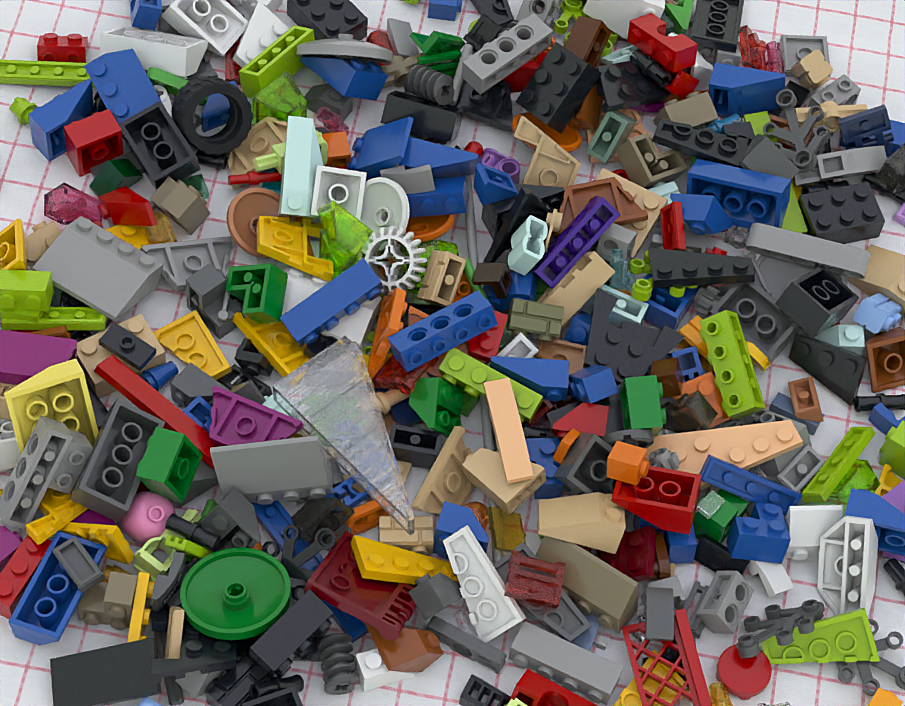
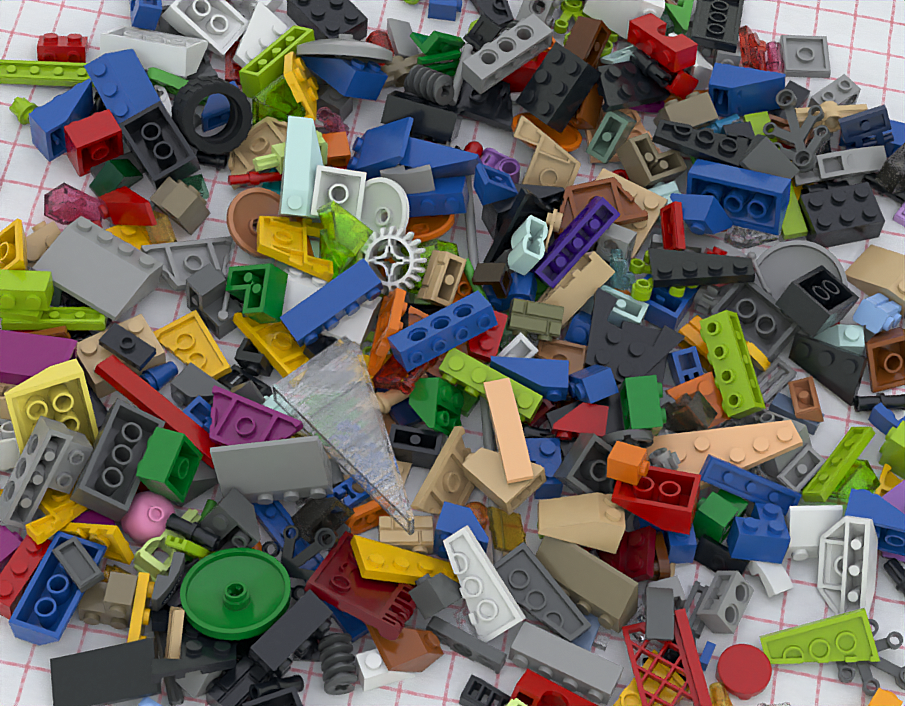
(302, 83): none -> yellow wing
(533, 586): clear red plate -> none
(565, 445): orange tile -> none
(670, 375): reddish brown brick -> none
(706, 655): none -> blue piece
(710, 504): clear piece -> none
(780, 627): dark grey plant -> none
(784, 382): none -> light grey tile
(807, 250): light grey beam -> none
(812, 70): tan brick -> none

